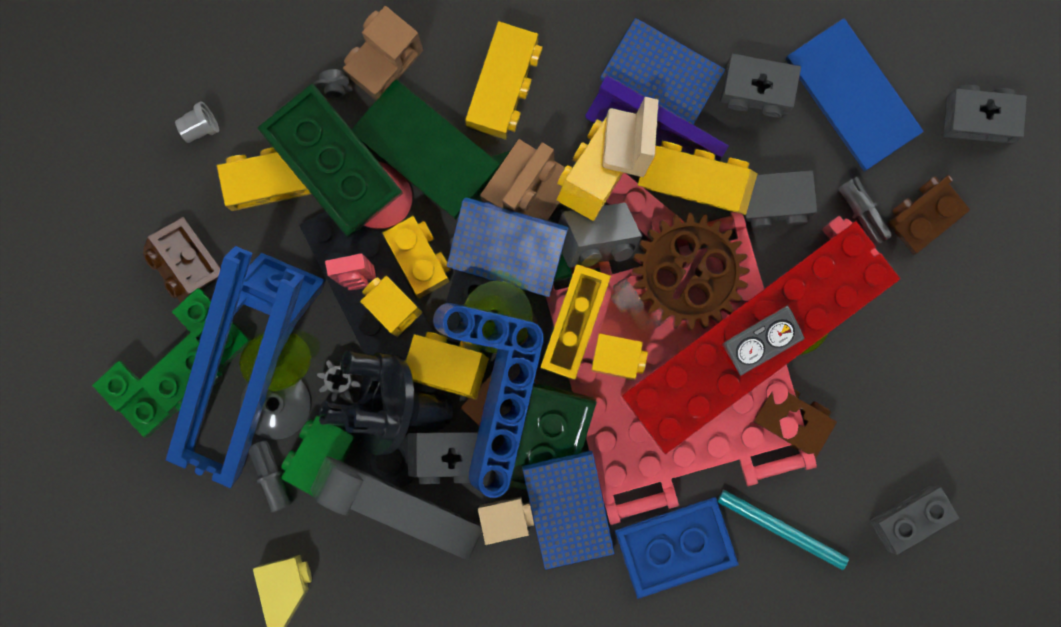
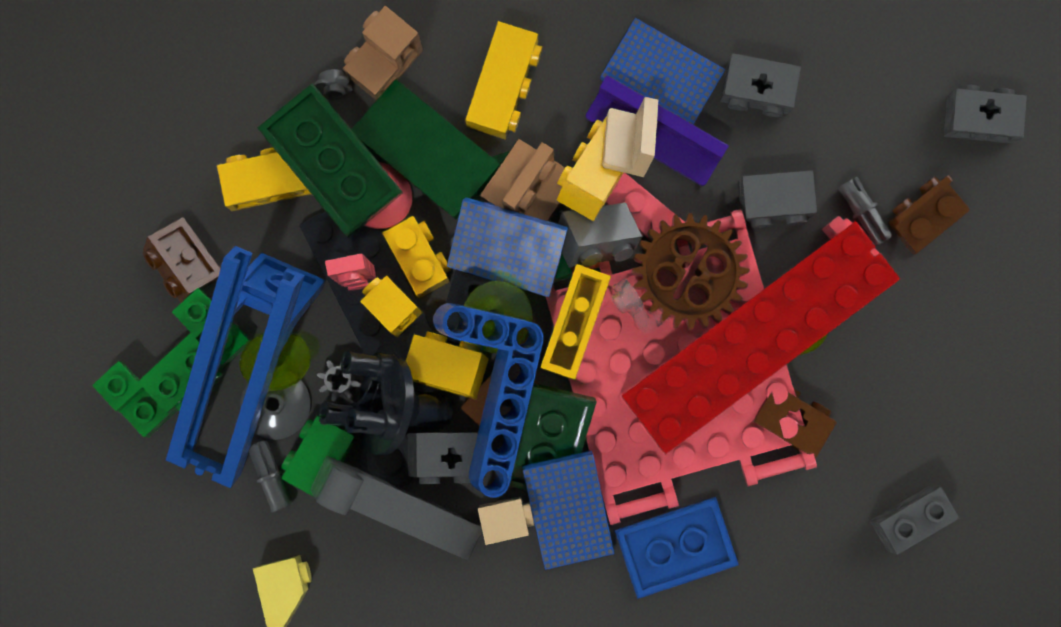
(197, 123): light grey piece -> none
(619, 357): yellow brick -> none
(700, 178): yellow brick -> none
(763, 340): slope -> none
(783, 530): teal bar -> none
(854, 95): blue tile -> none

